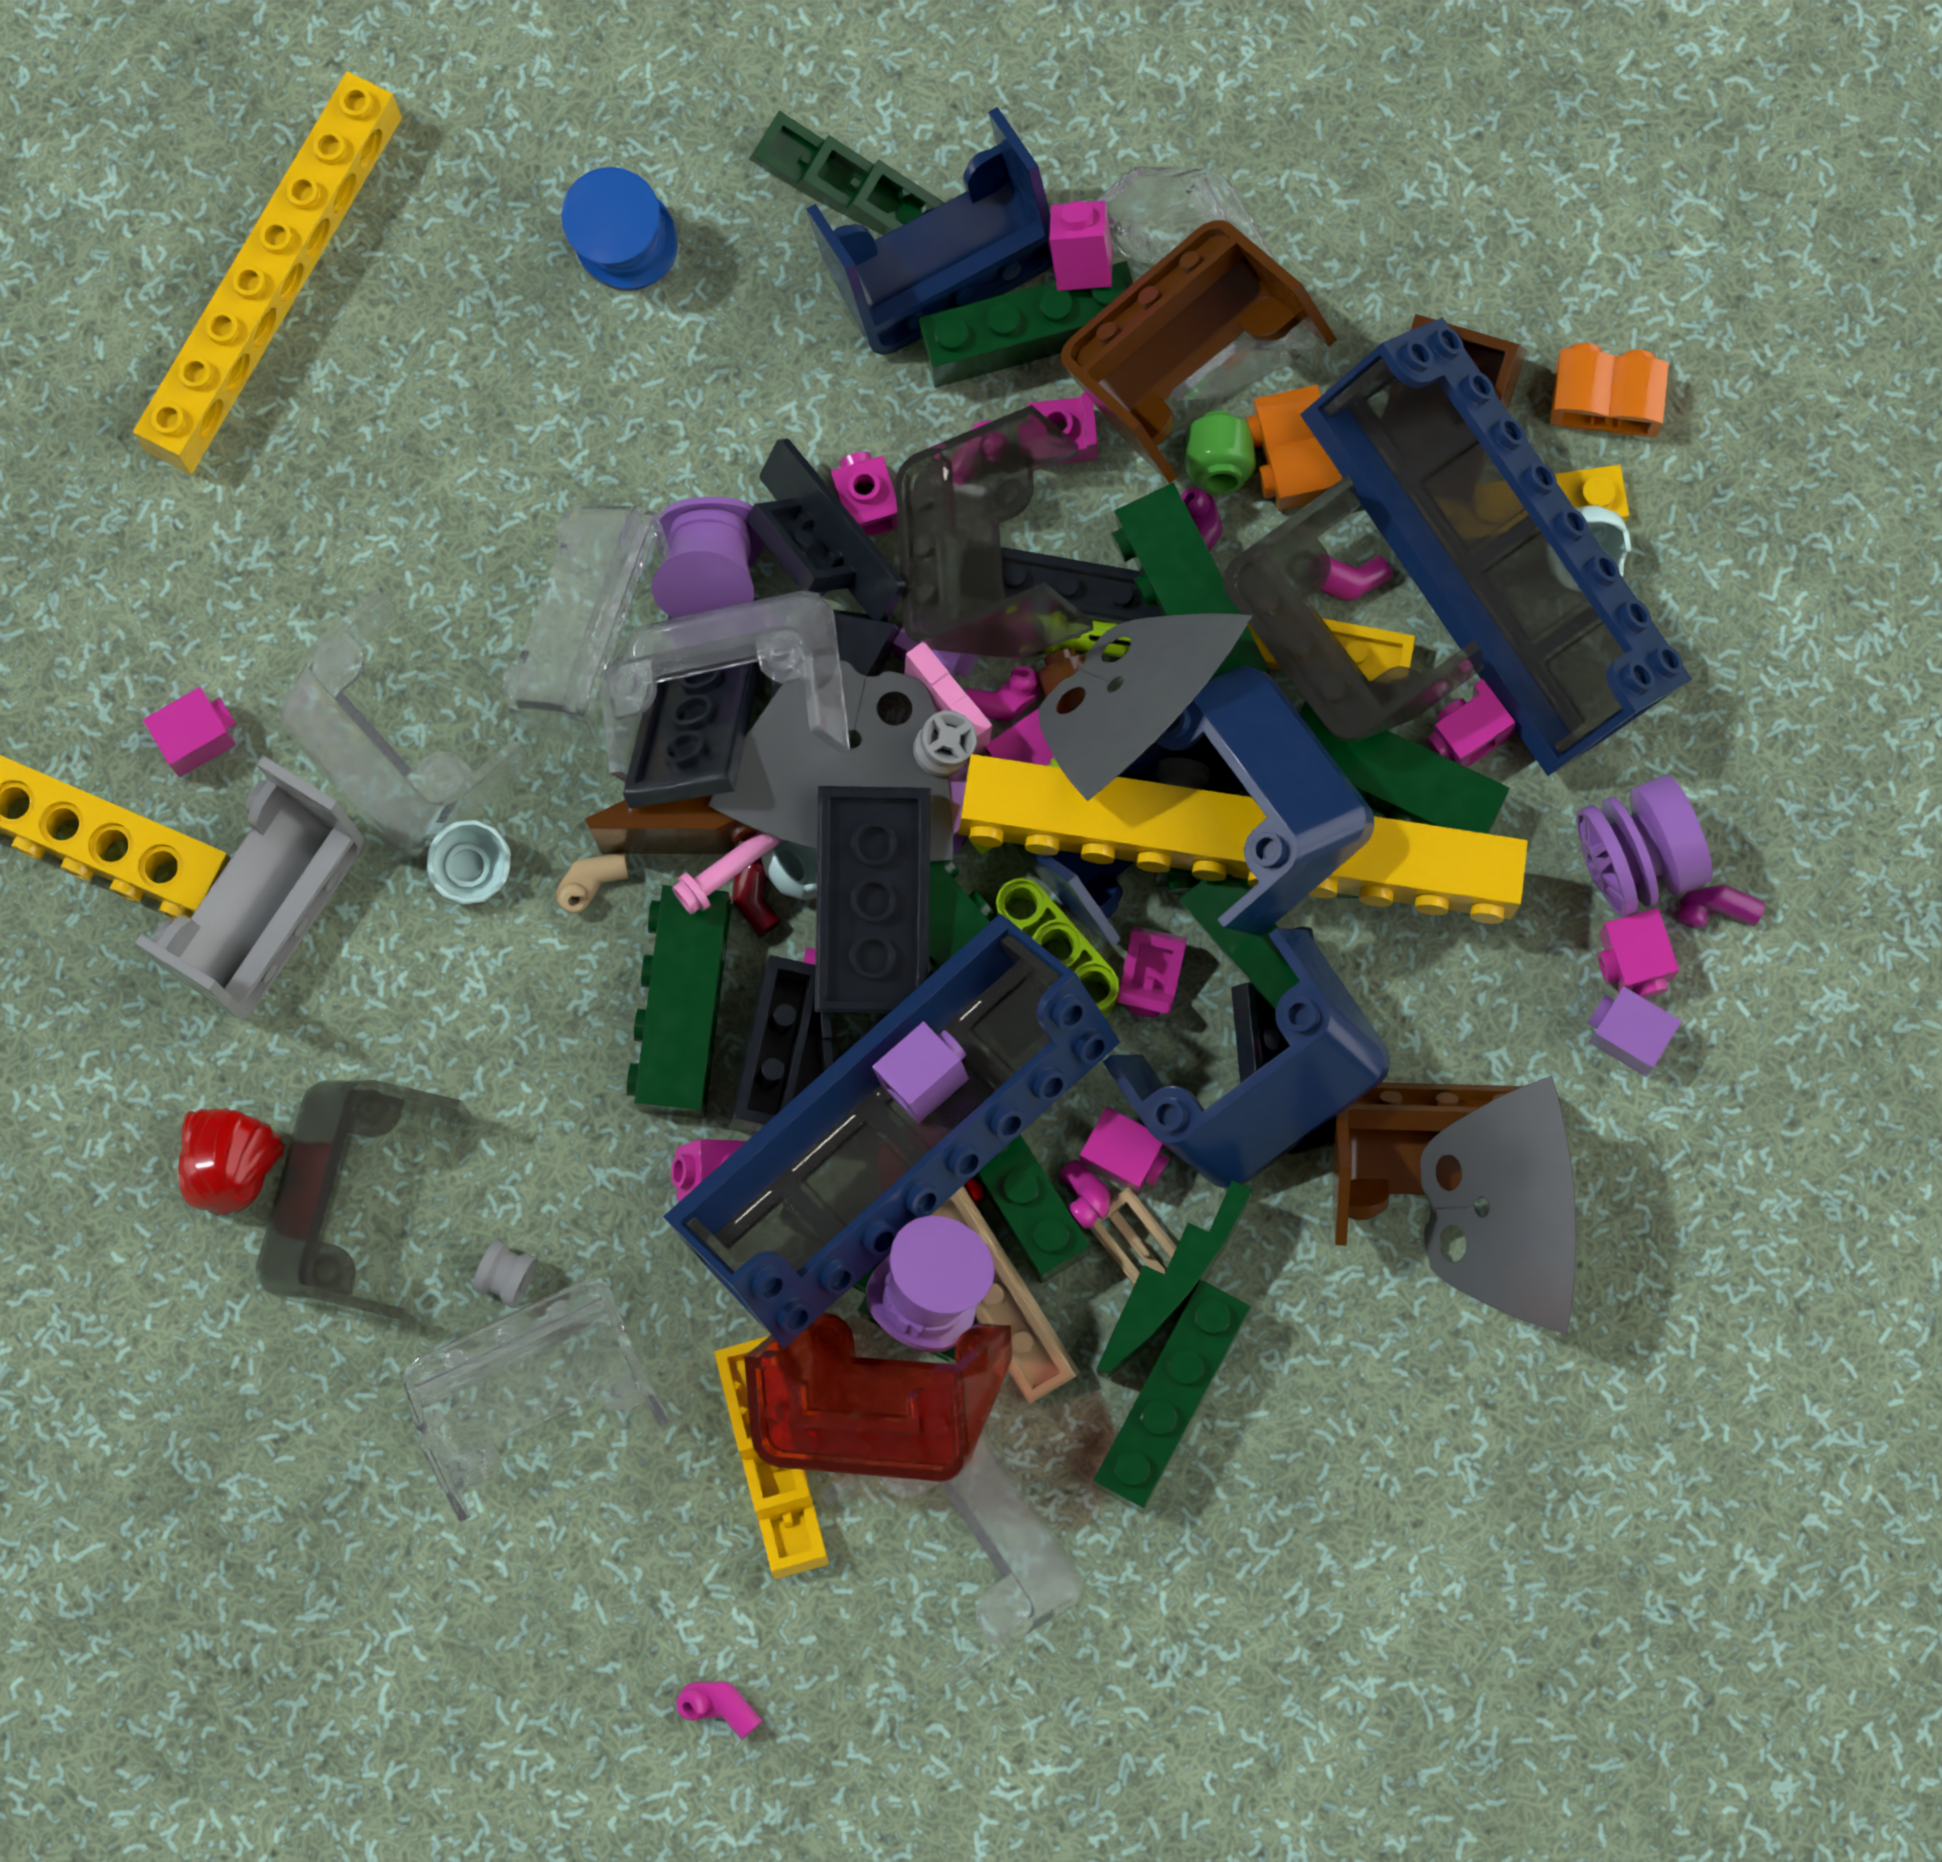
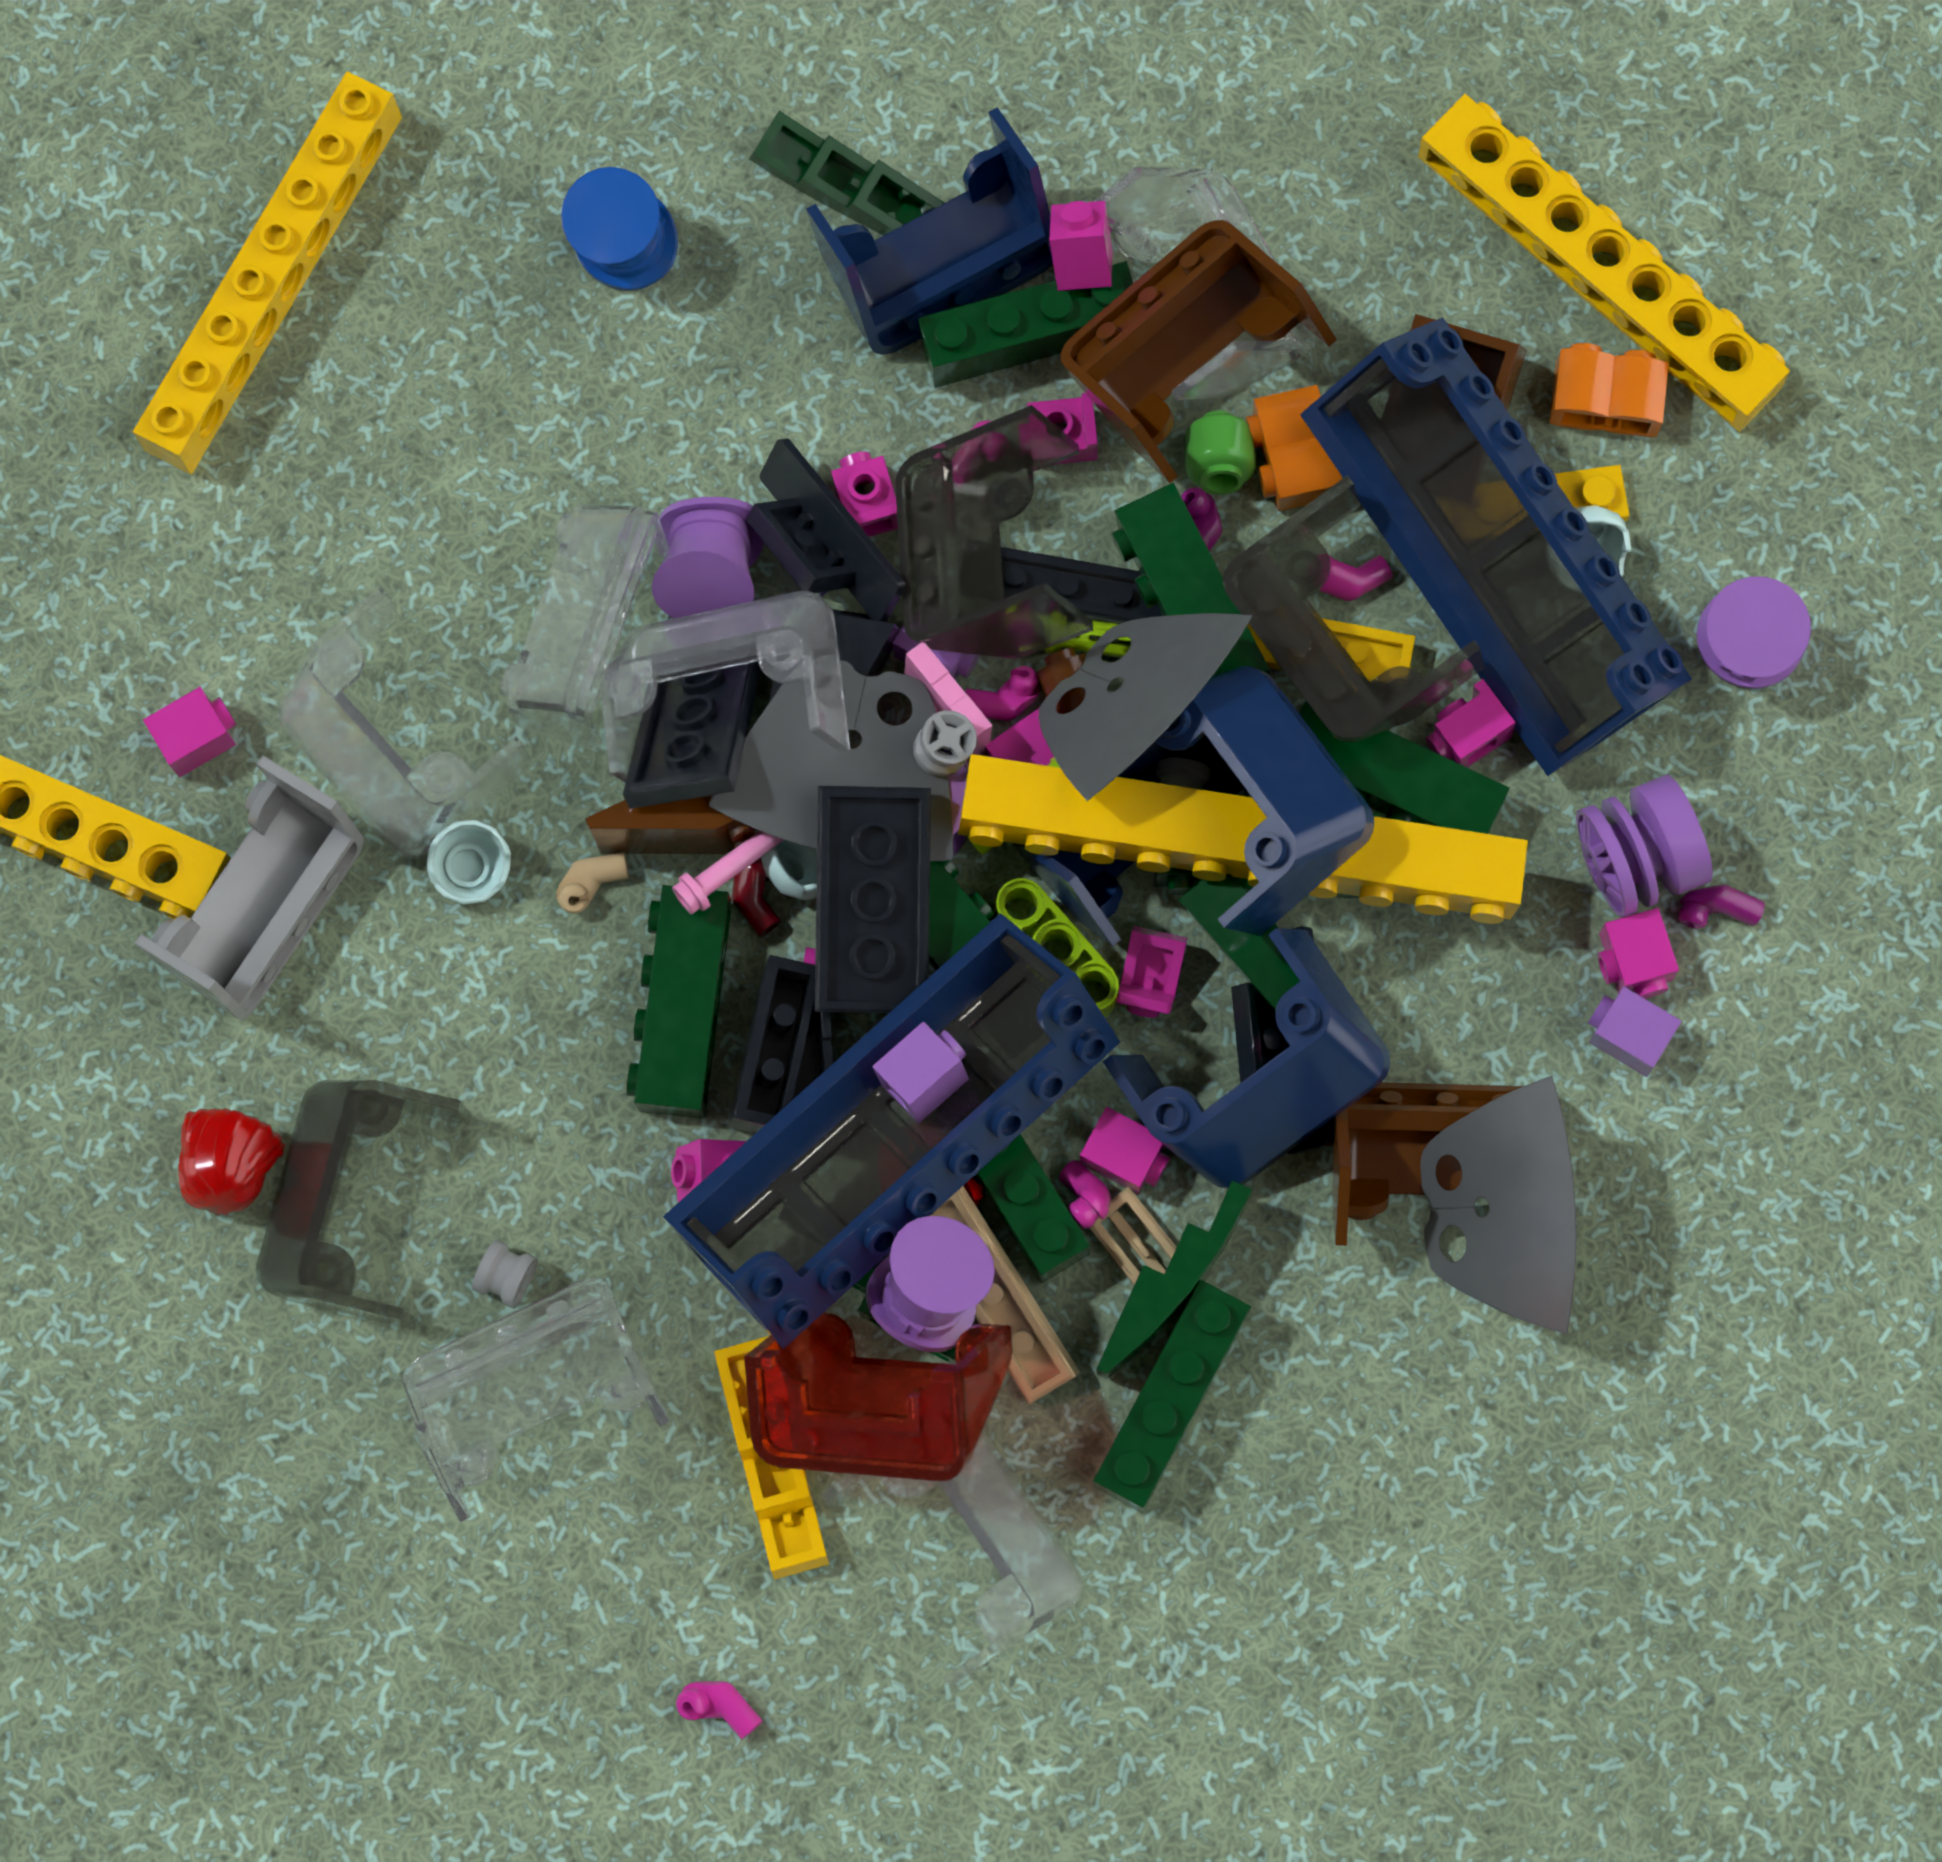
(1649, 324): none -> yellow brick
(1754, 632): none -> medium lavender hat

